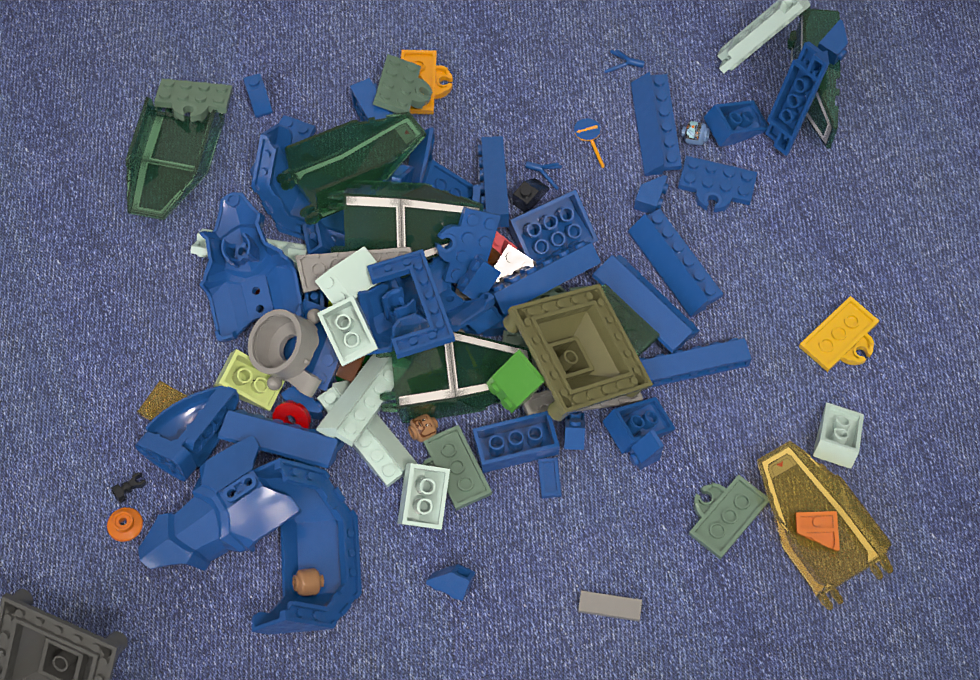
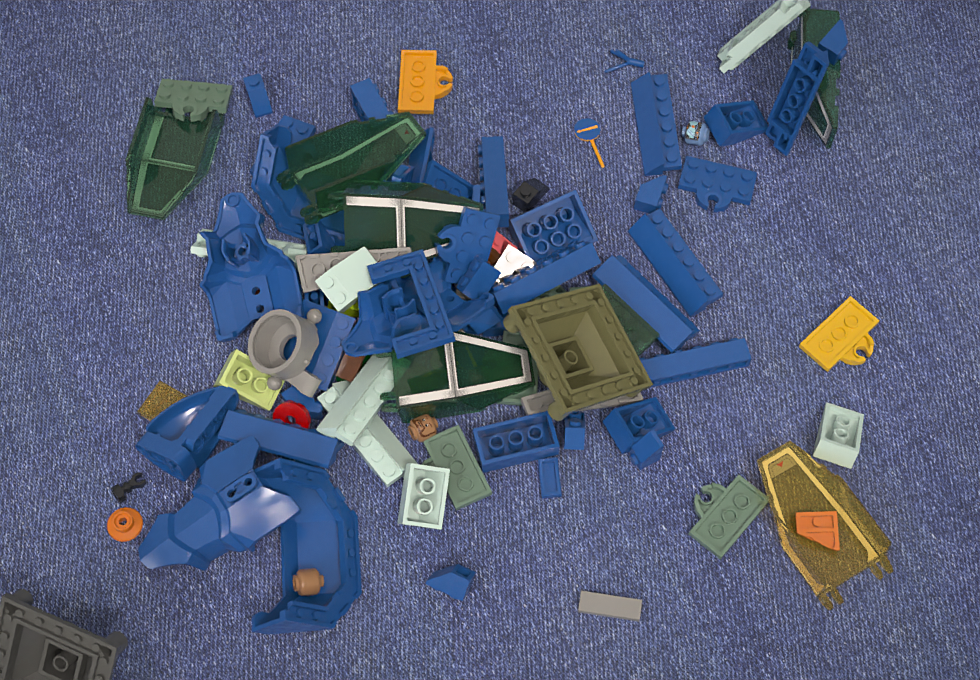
(348, 330): light aqua slope -> none
(401, 87): sand green plate -> none
(515, 382): bright green slope -> none
(538, 167): blue plant -> none

